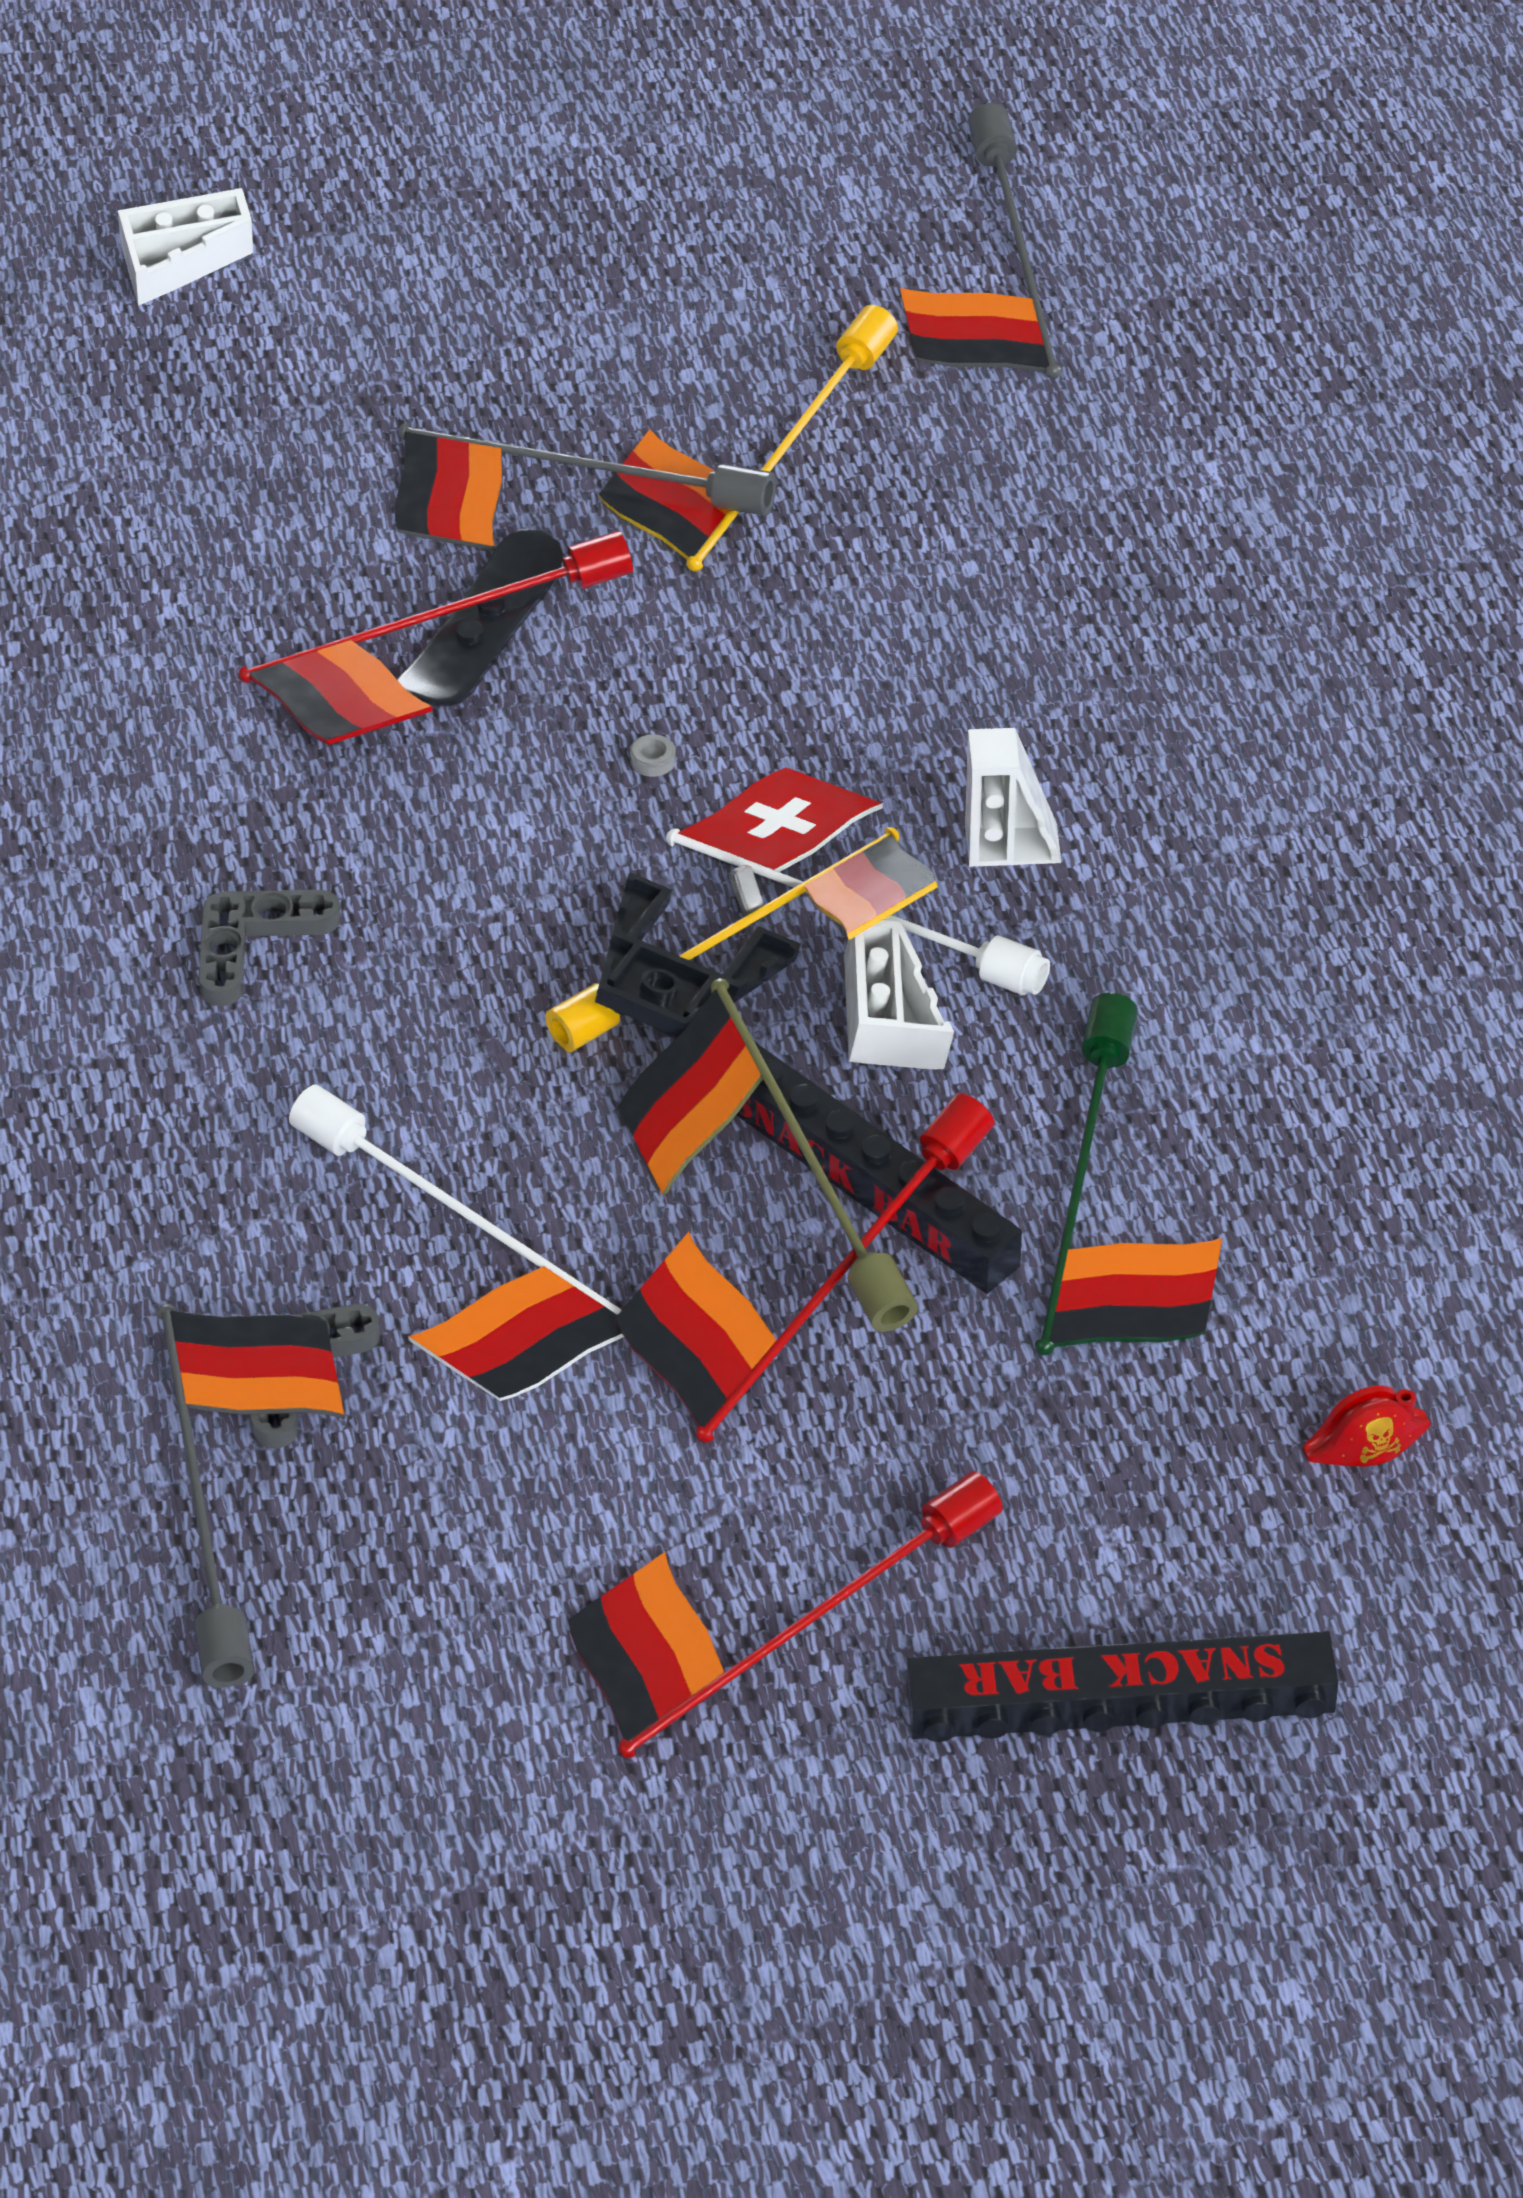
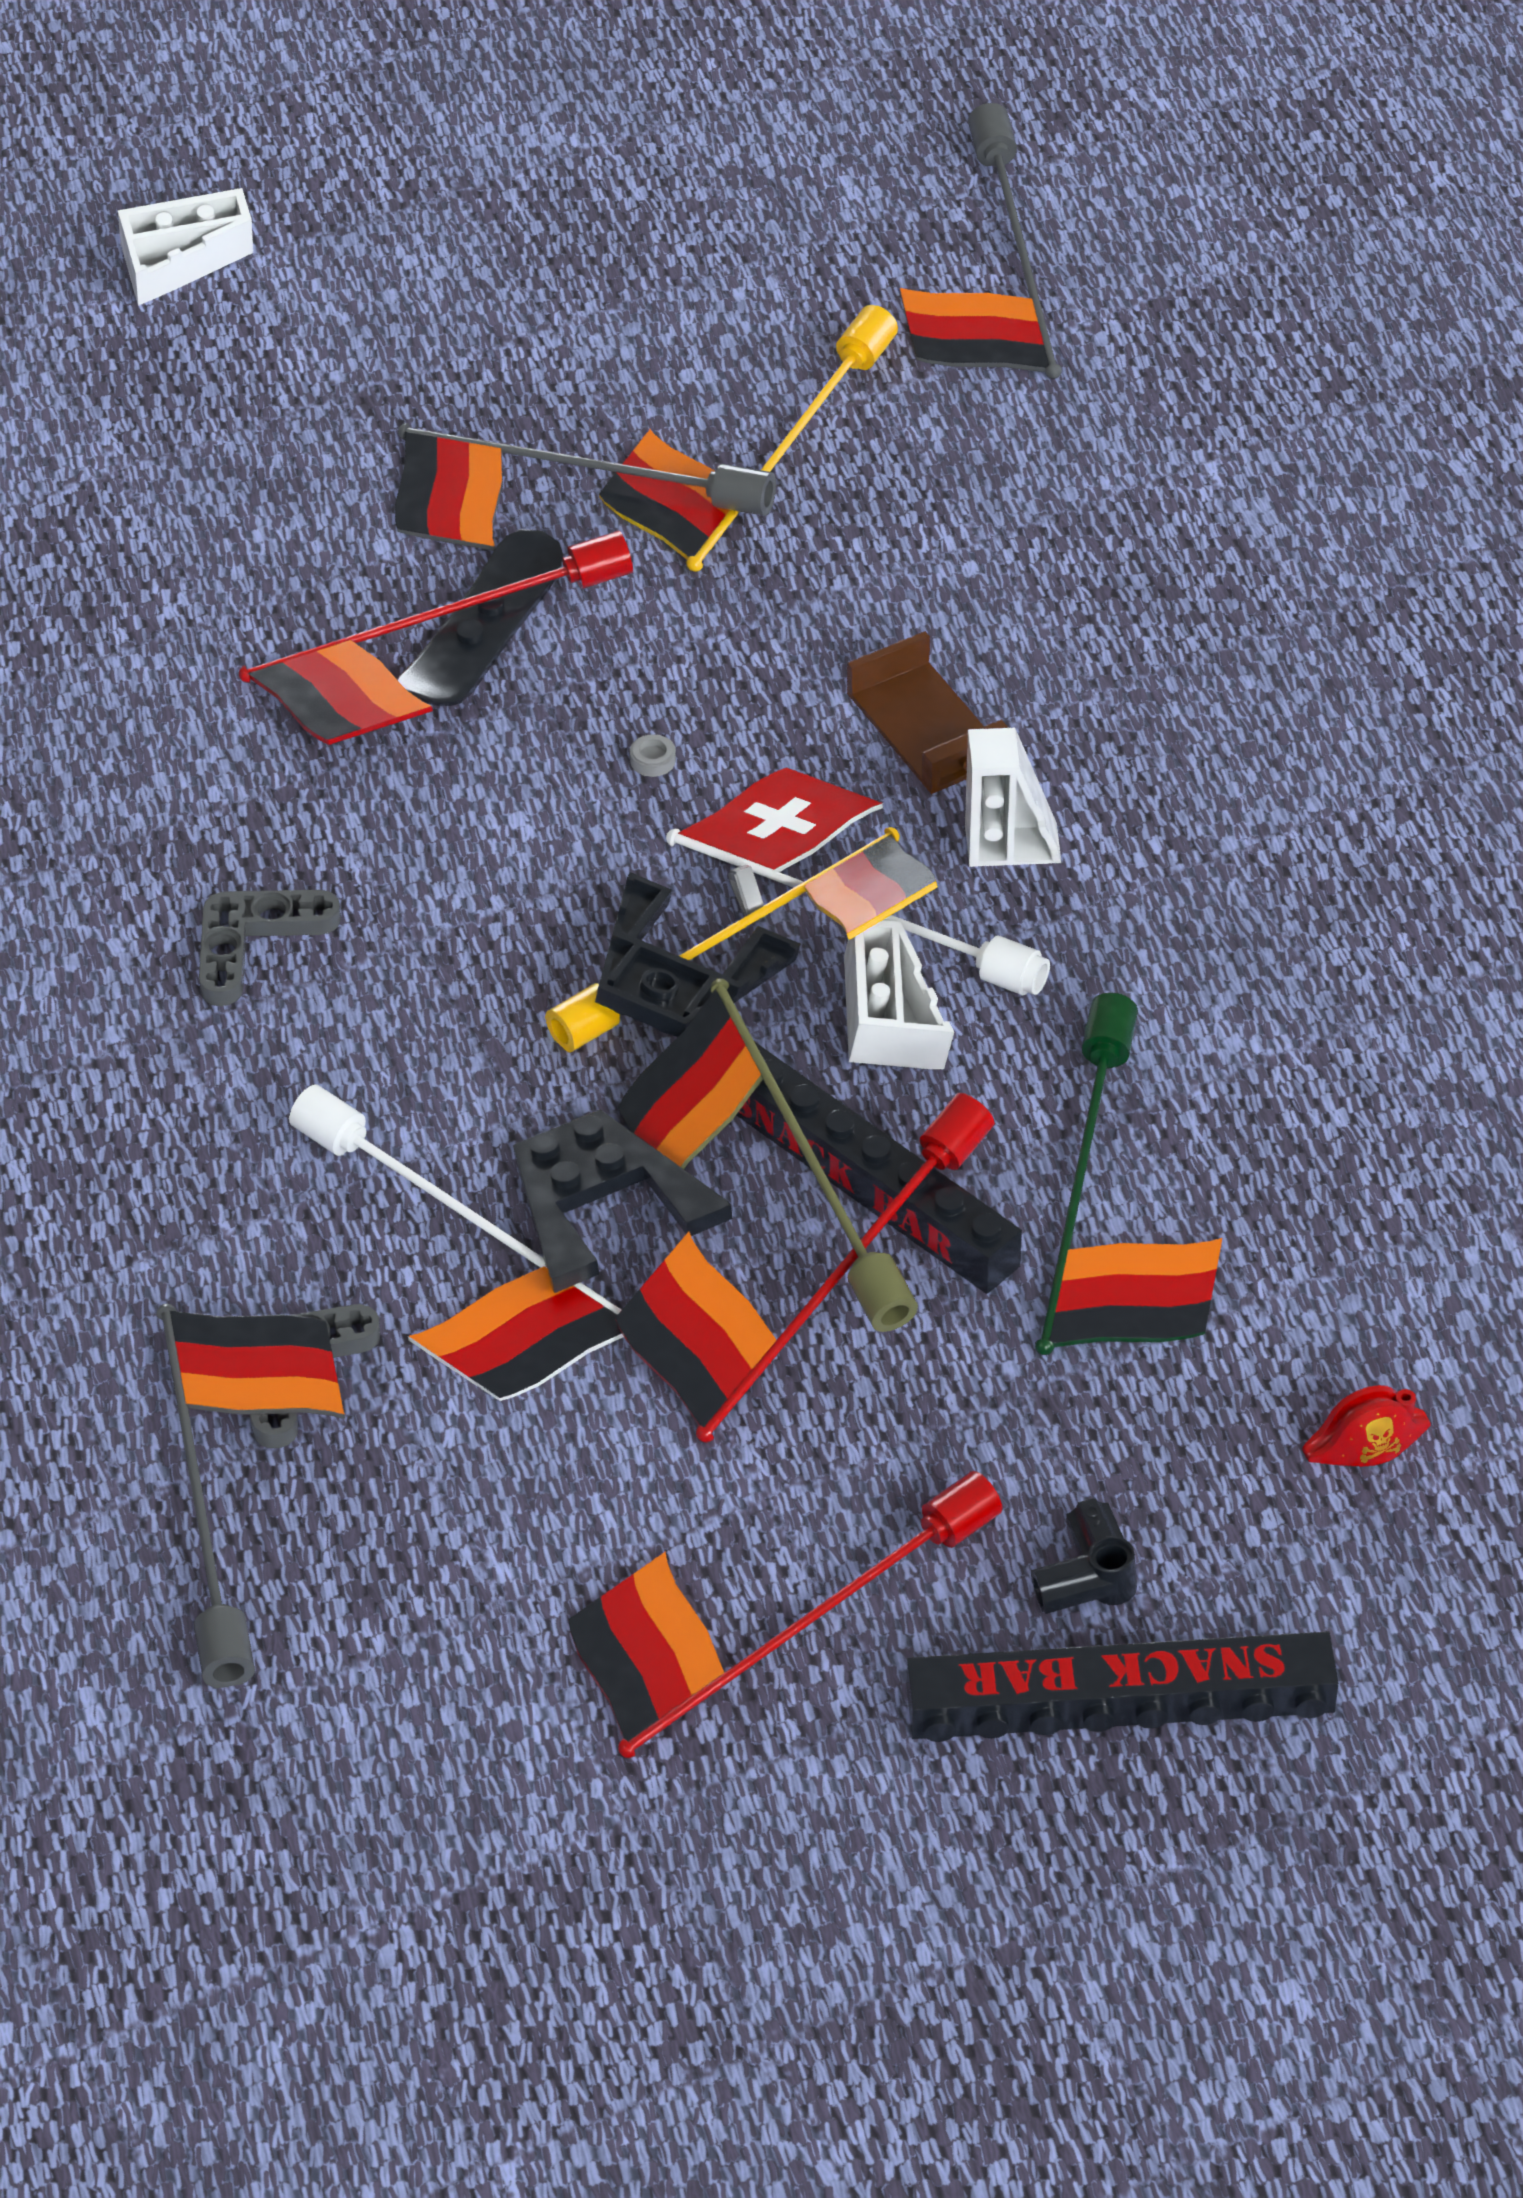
(589, 1162): none -> black wing
(915, 710): none -> reddish brown panel
(1101, 1571): none -> black piece

